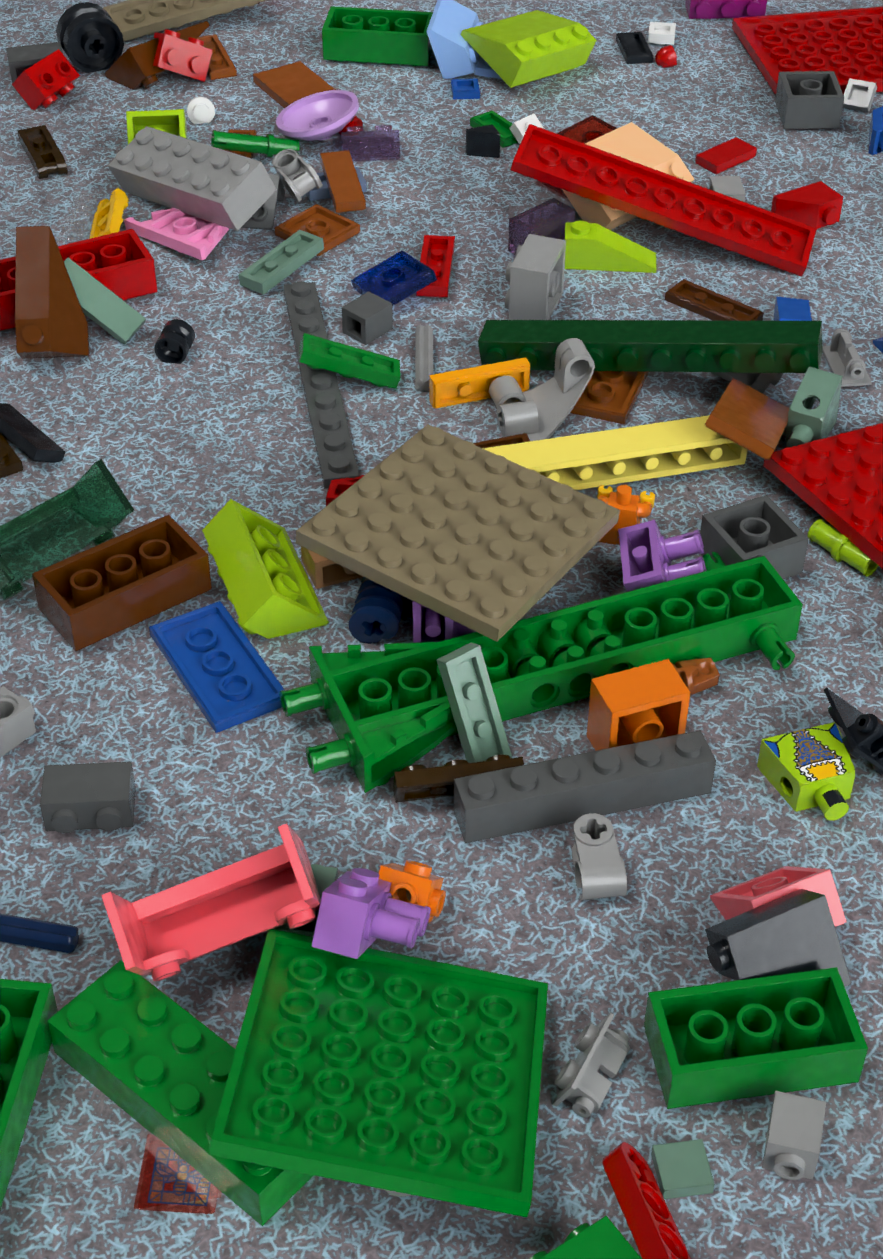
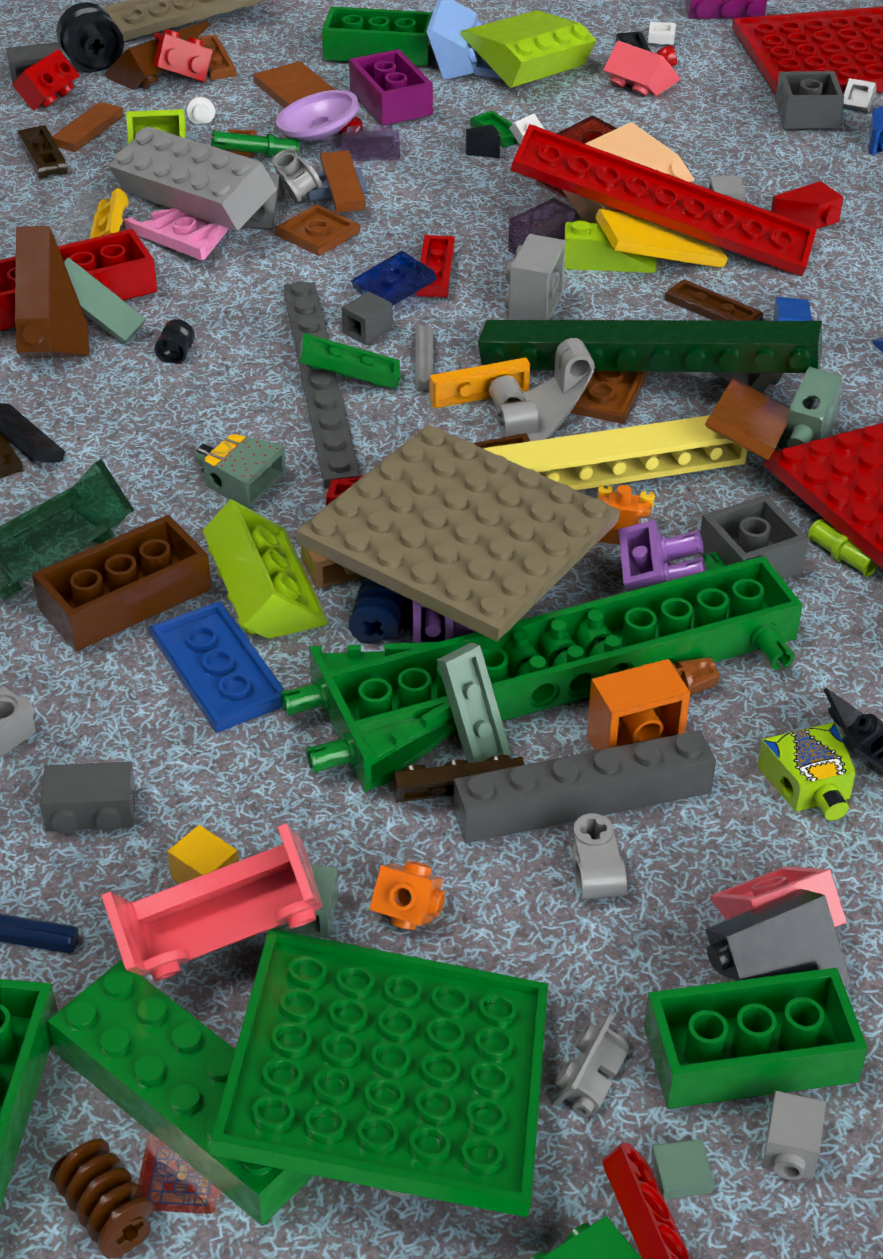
(87, 126): none -> dark orange tile
(103, 1197): none -> reddish brown piece
(199, 854): none -> yellow brick
(241, 467): none -> sand green torso
(281, 261): sand green plate -> none
(360, 910): medium lavender brick -> none
(391, 87): none -> magenta brick
(465, 88): blue tile -> none
(639, 69): none -> coral slope
(646, 238): none -> yellow tile
(726, 155): red tile -> none
(845, 360): light grey hinge -> none

